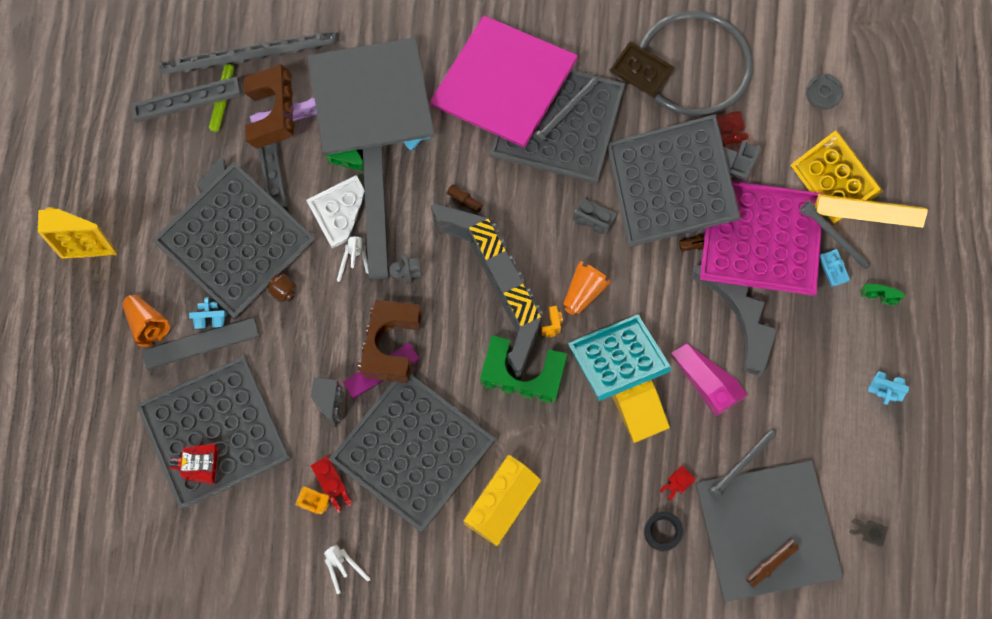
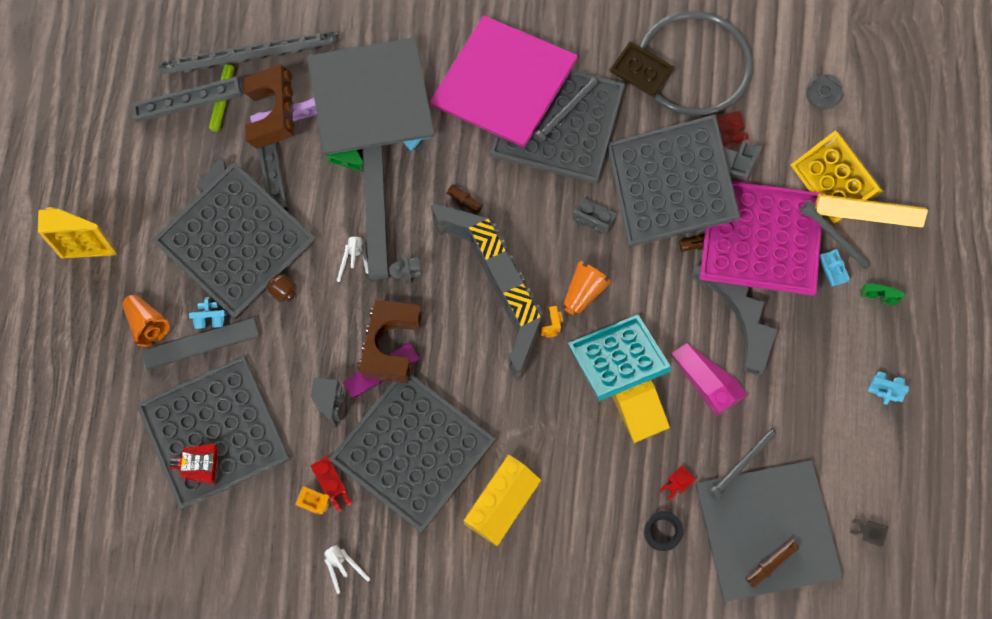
(338, 210): white plate -> none
(543, 387): green arch -> none

